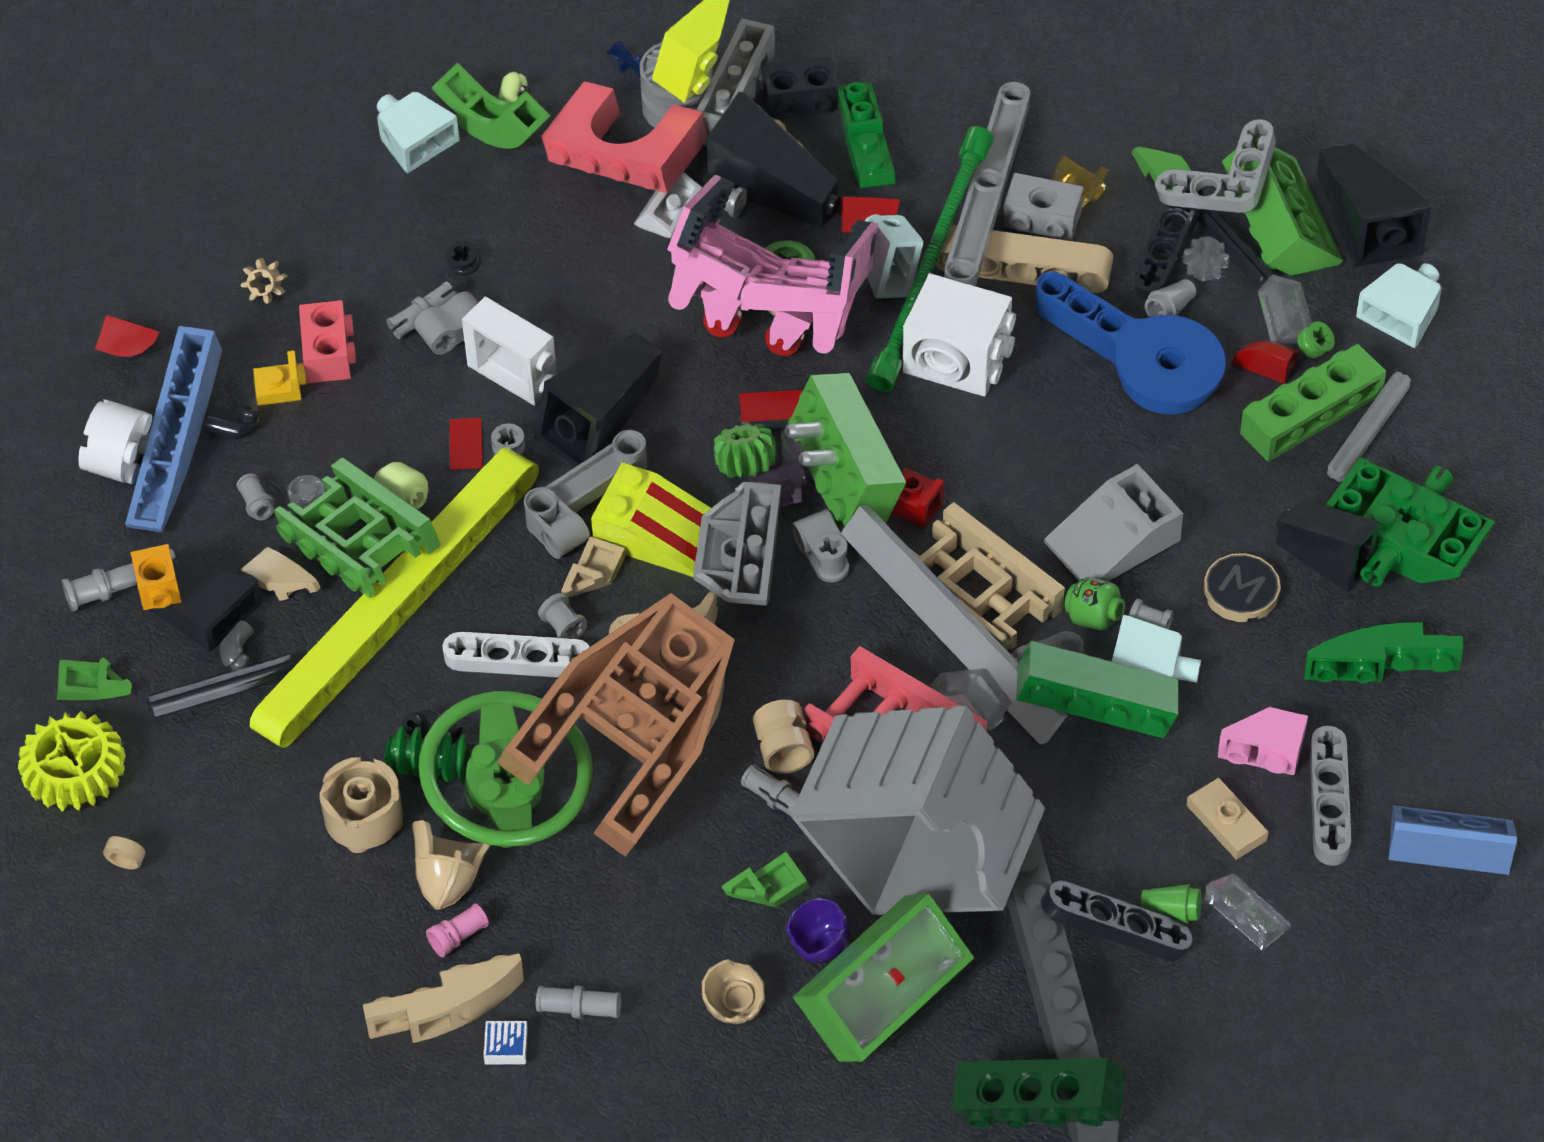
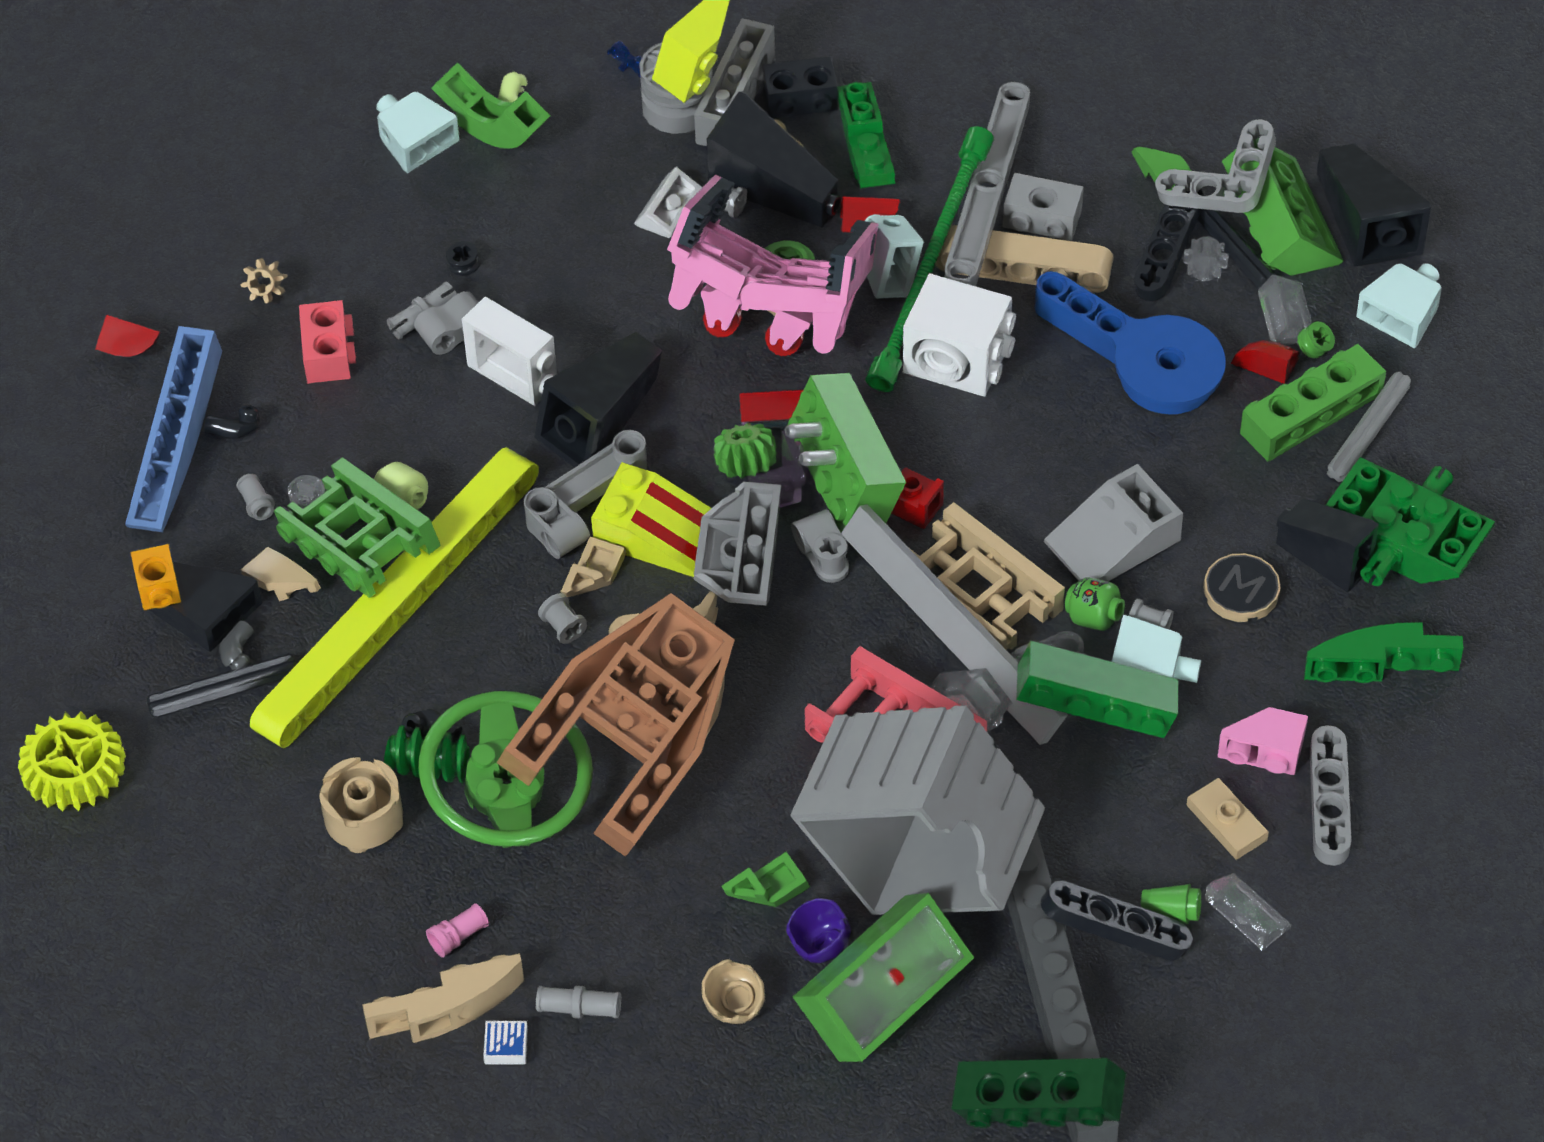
(89, 681): bright green slope -> none
(99, 585): light grey pin -> none
(115, 441): white brick -> none
(124, 852): tan tile -> none
(279, 382): yellow bracket -> none
(444, 866): tan helmet -> none
(465, 443): red sticker -> none
(509, 432): light grey bush -> none
(516, 660): white beam -> none
(648, 162): coral arch -> none
(776, 793): light grey pin -> none
(783, 736): tan wheel -> none
(1072, 173): clear yellow bracket -> none
(1170, 299): light grey cone -> none
(1452, 840): medium blue slope -> none

